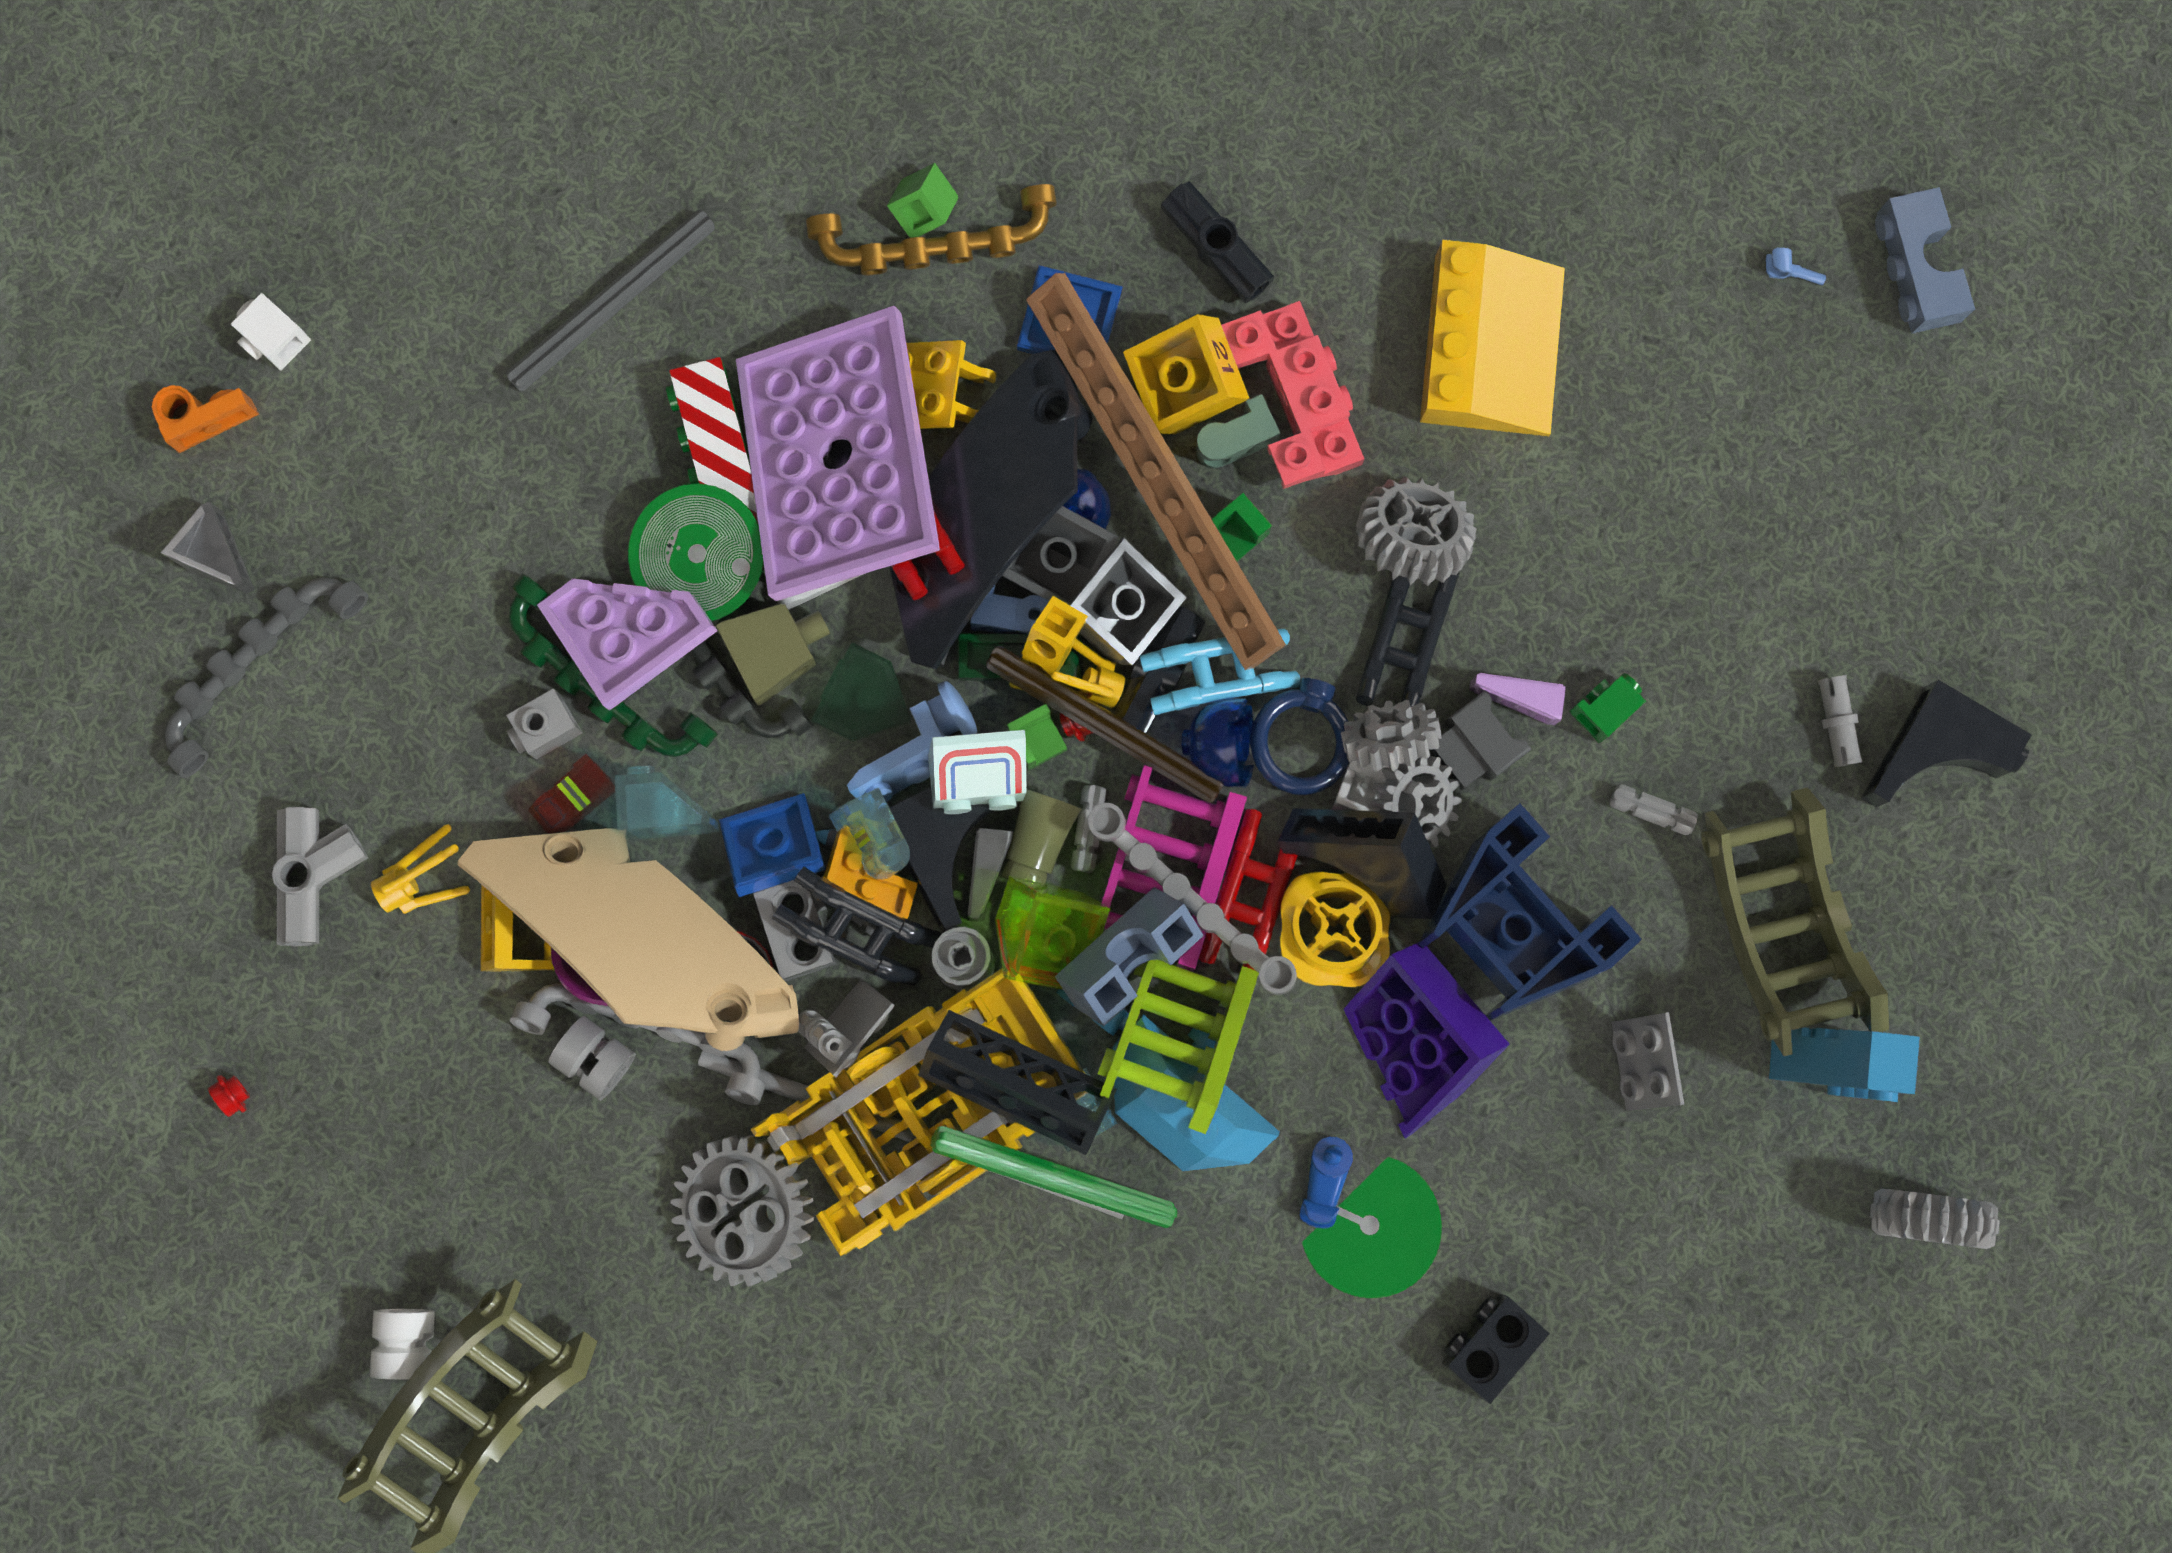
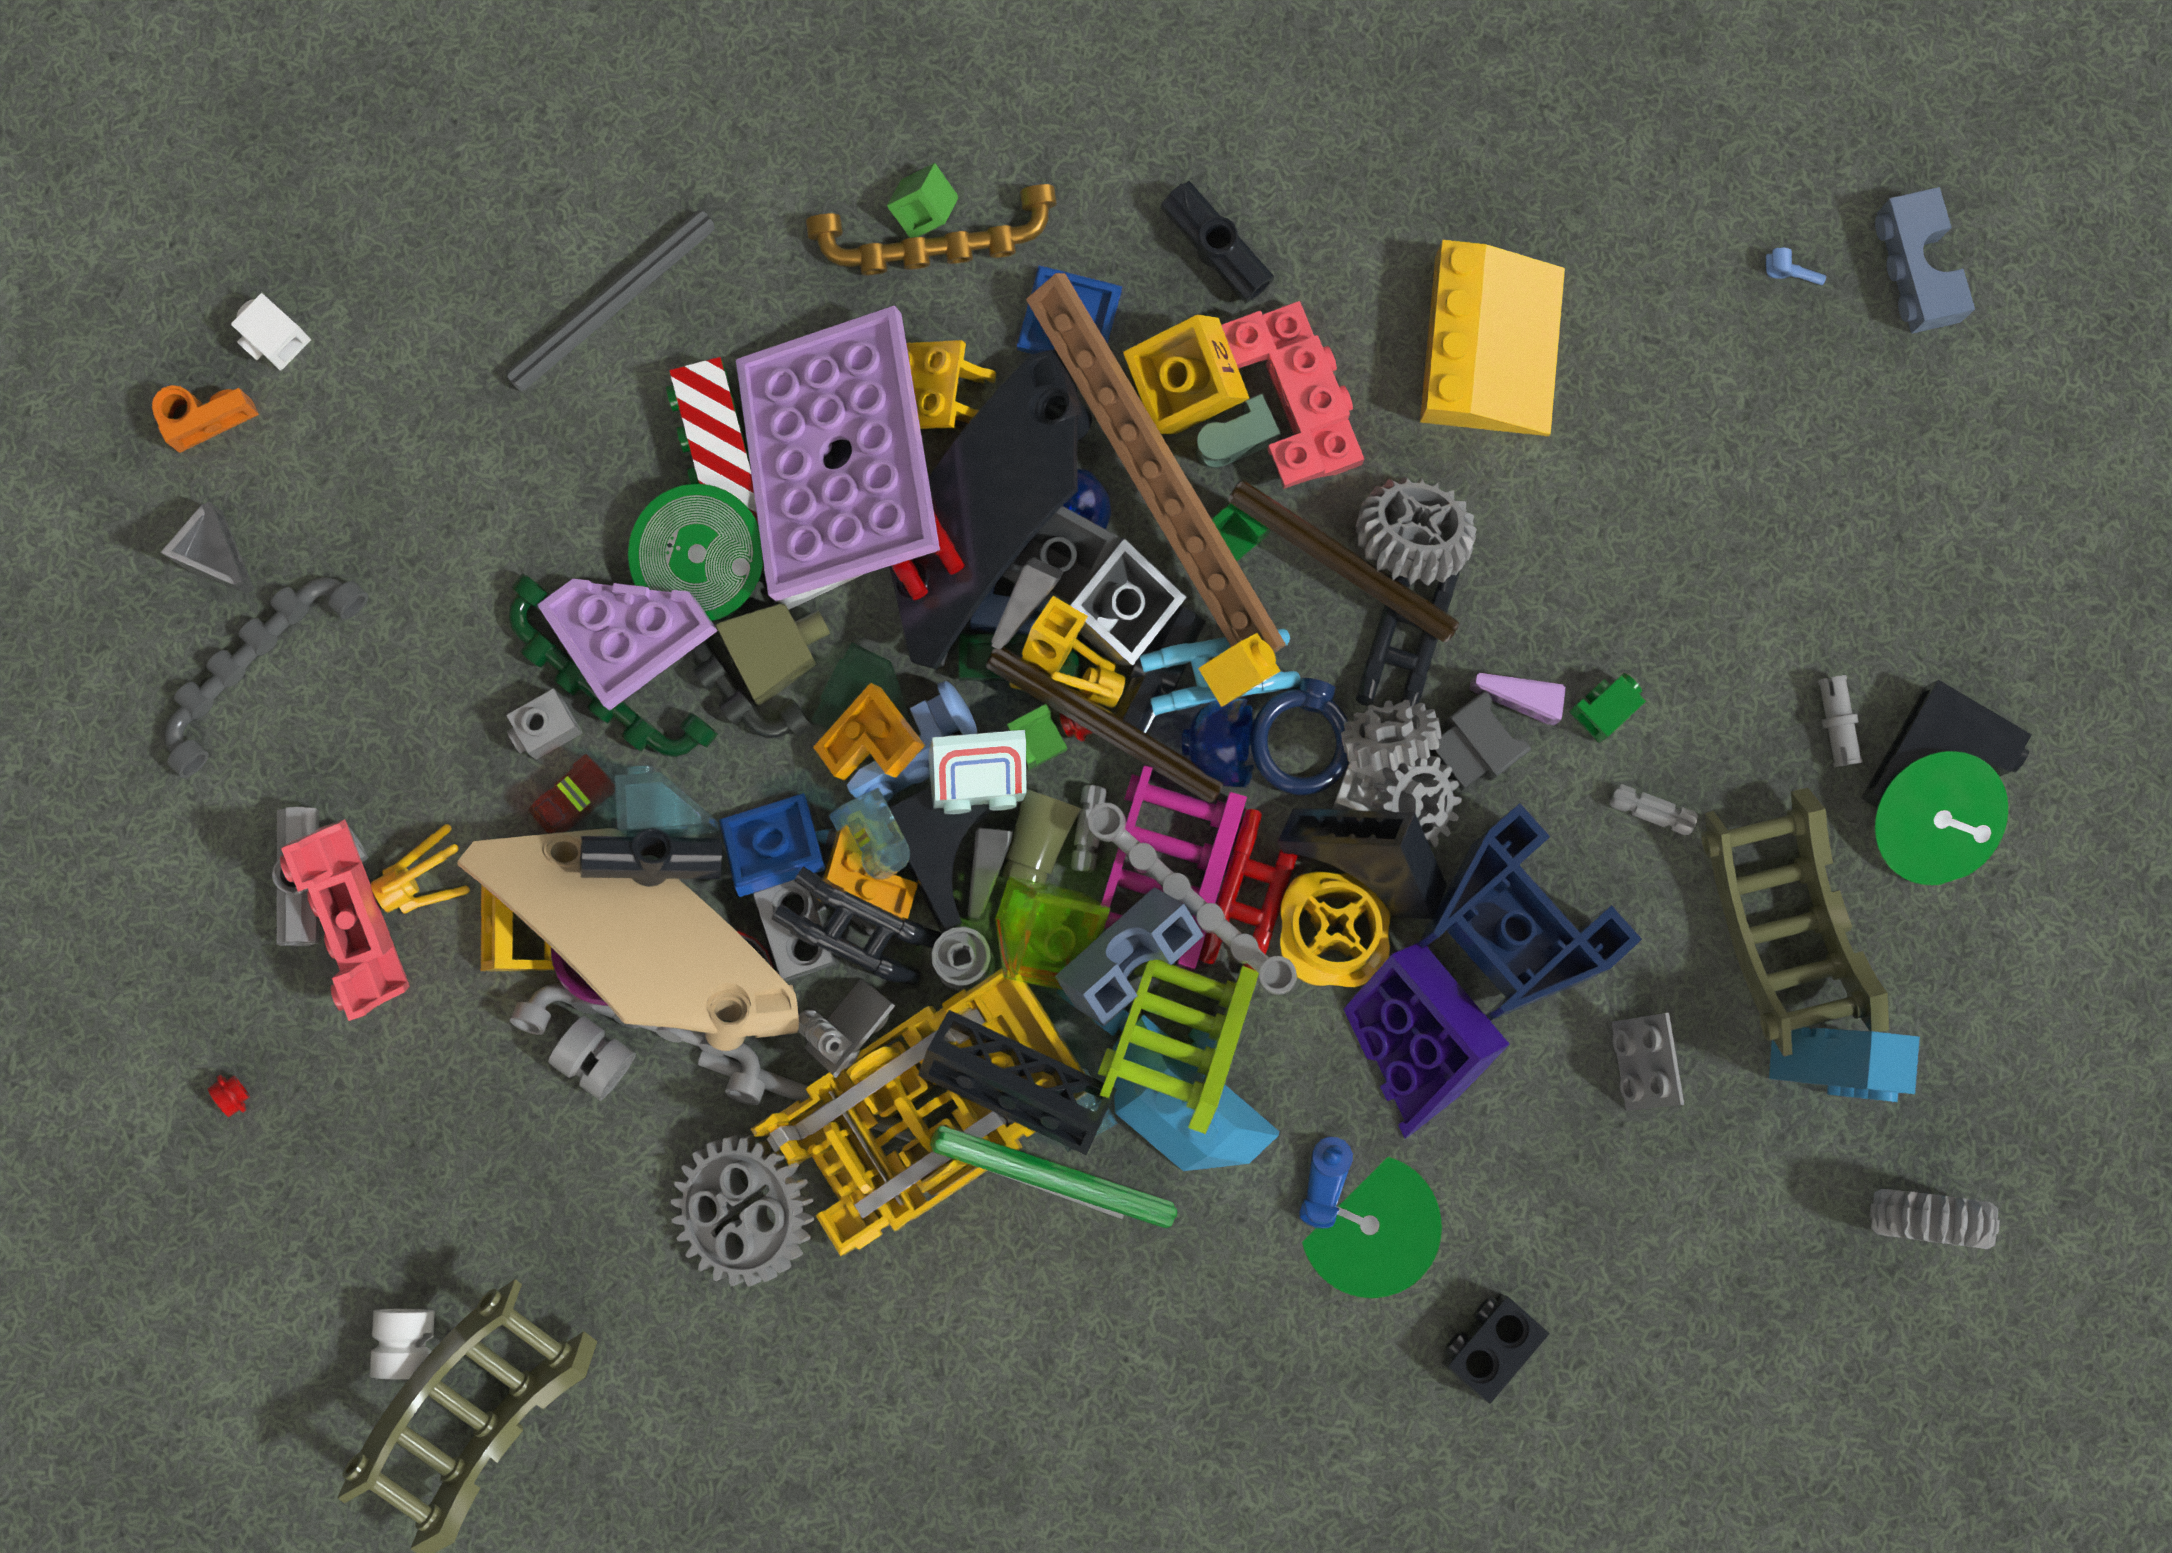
(350, 918): none -> coral bracket
(624, 857): none -> black piece
(866, 728): none -> light orange plate
(1030, 590): none -> flat silver slope
(1240, 669): none -> yellow brick
(1343, 561): none -> dark brown axle
(1941, 818): none -> green piece

